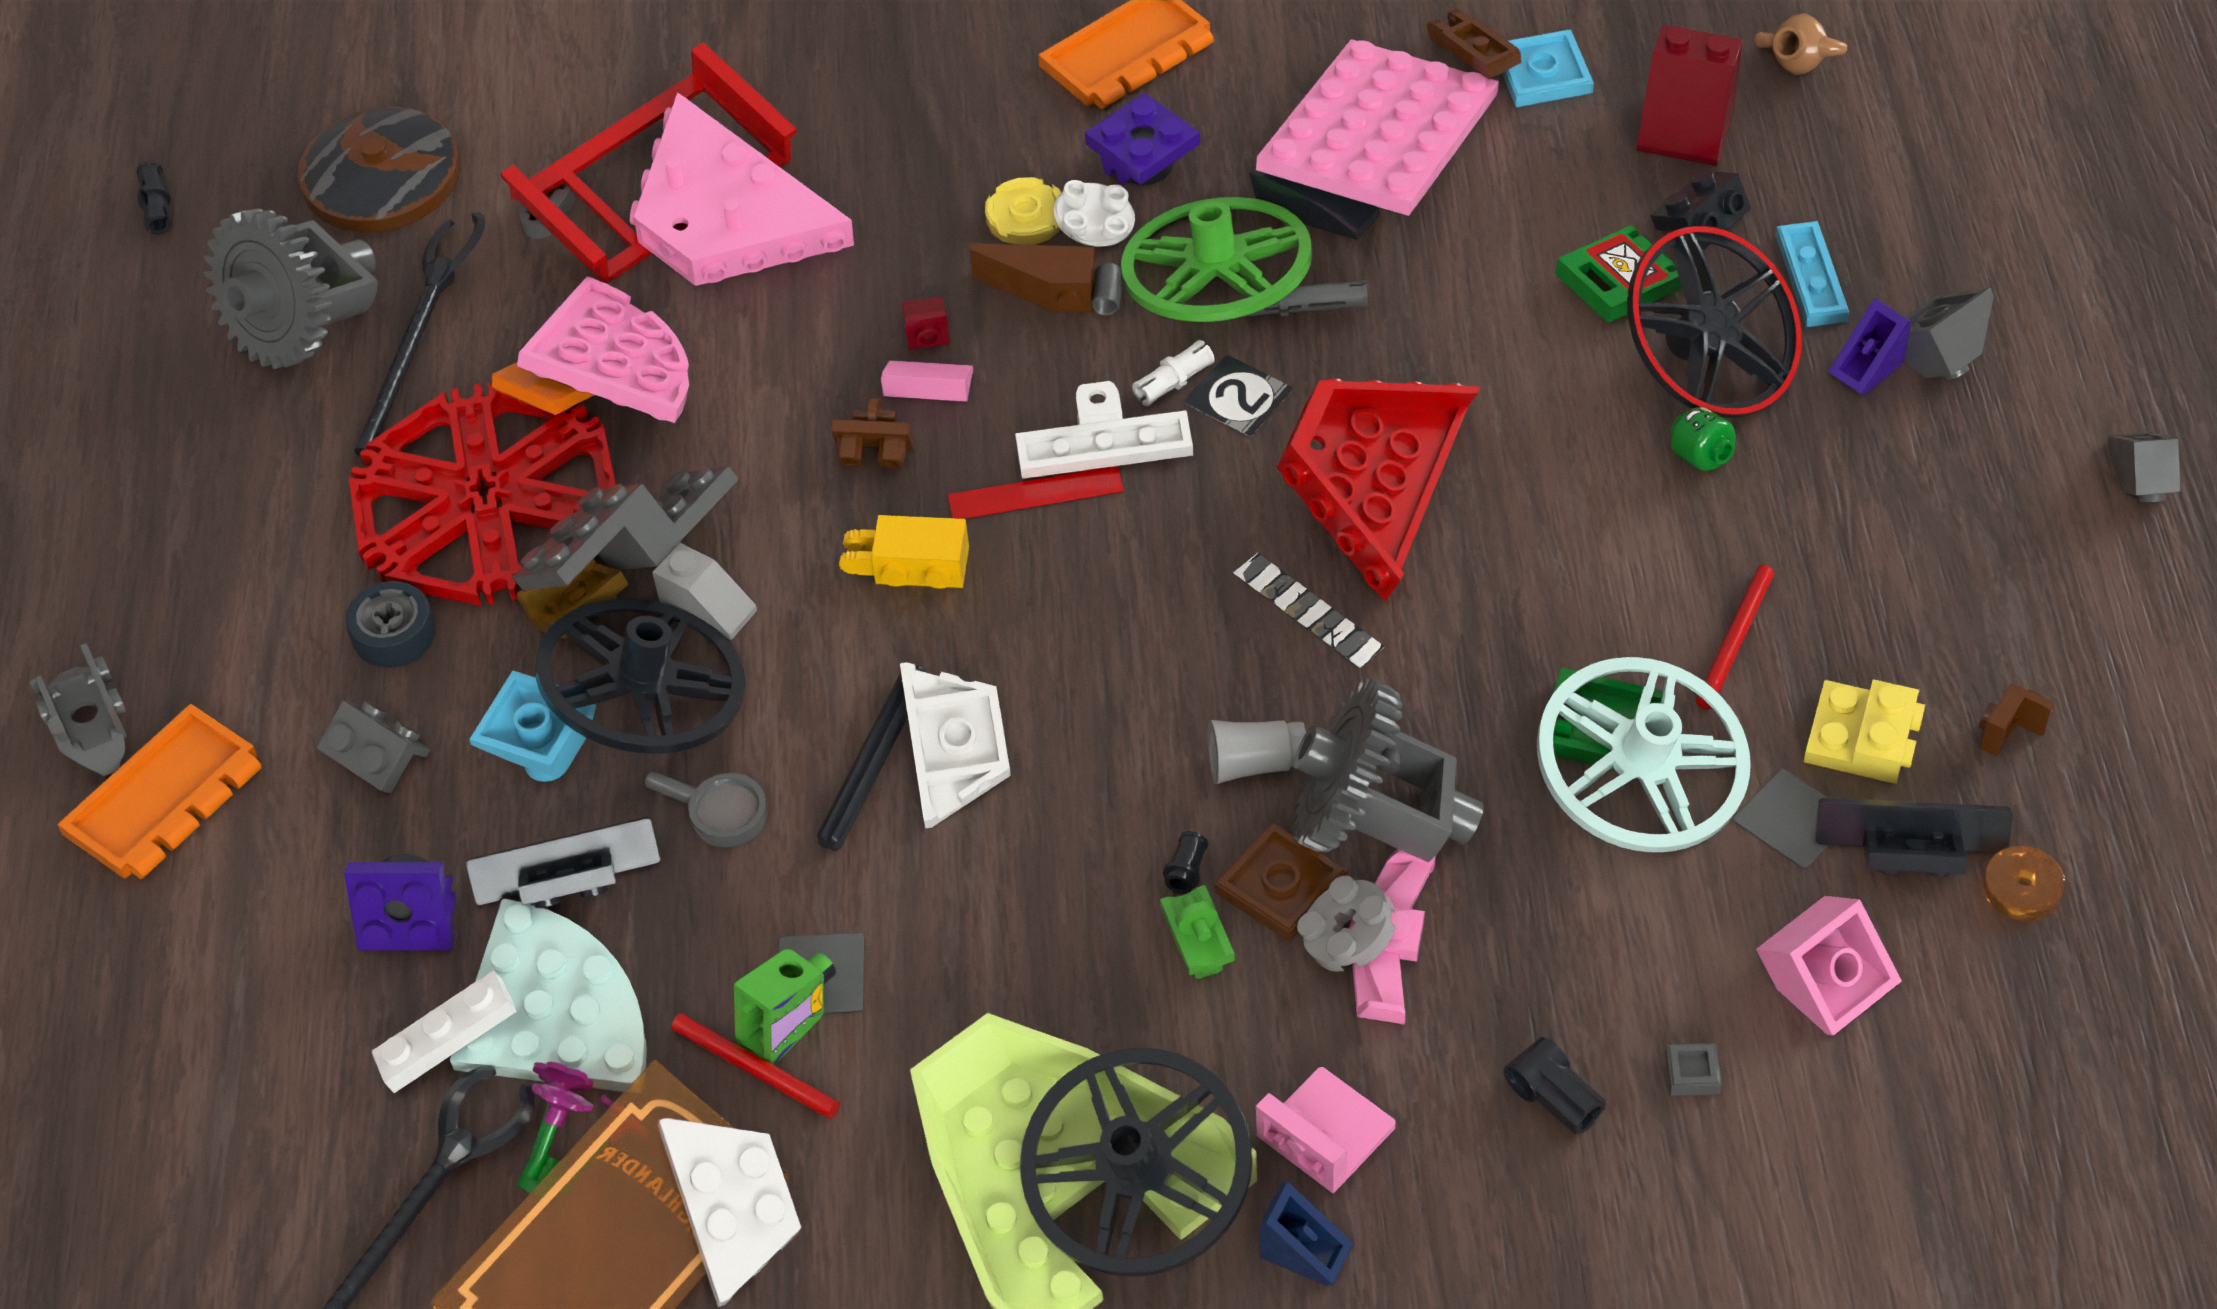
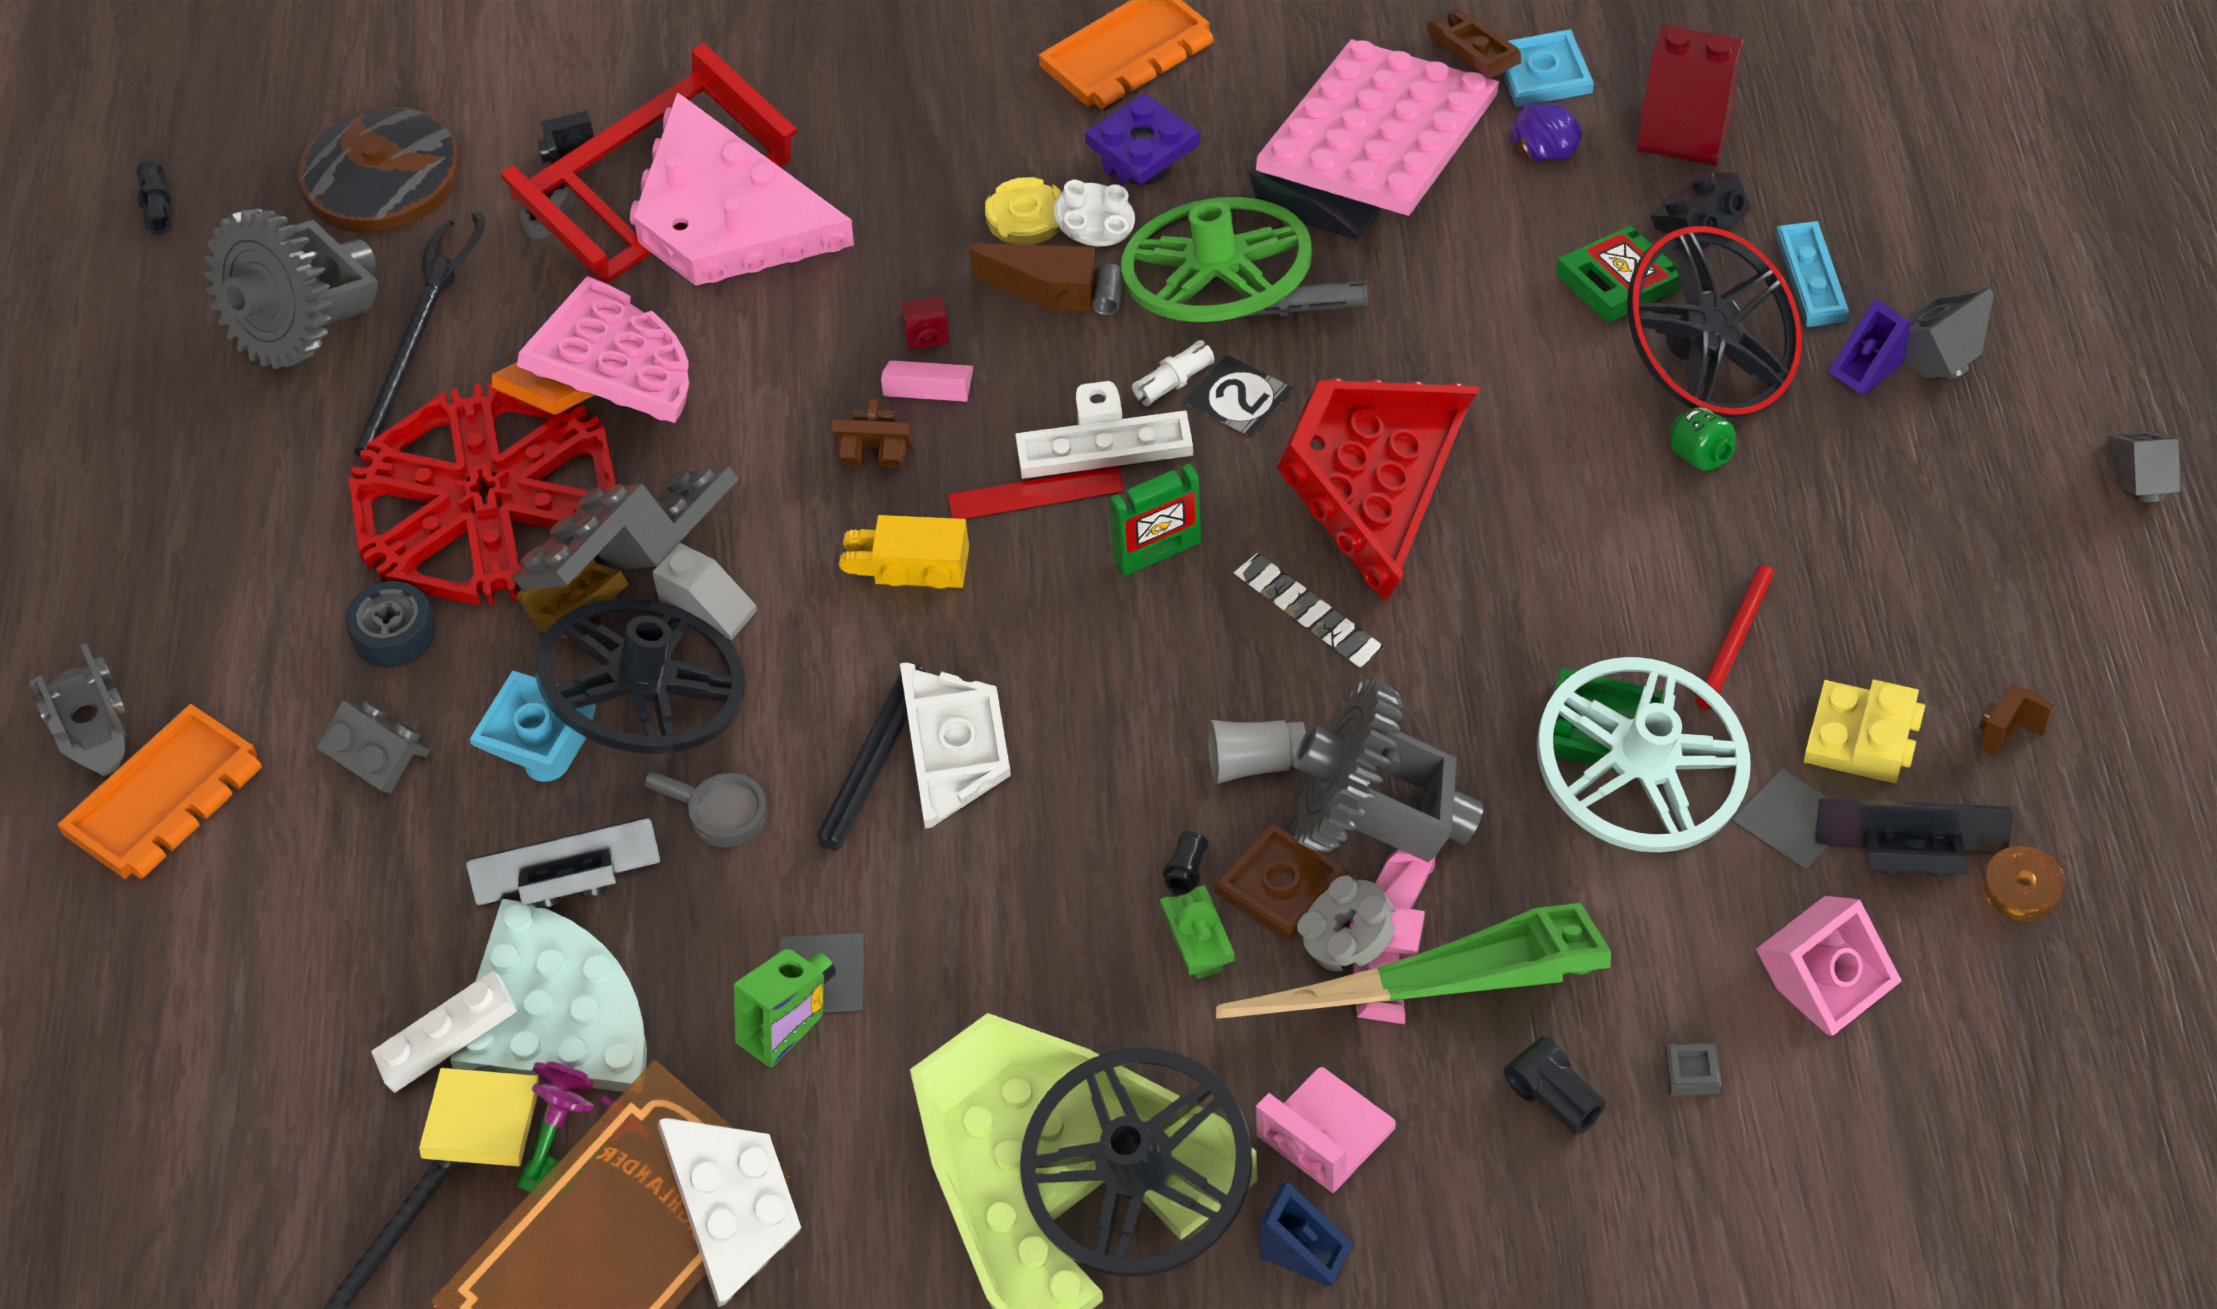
(401, 904): dark purple piece -> none
(479, 1117): none -> light yellow tile
(564, 135): none -> black bracket
(755, 1066): red bar -> none
(1160, 520): none -> green container
(1514, 953): none -> bright green plate
(1545, 132): none -> dark purple hair
(1800, 44): medium nougat piece -> none

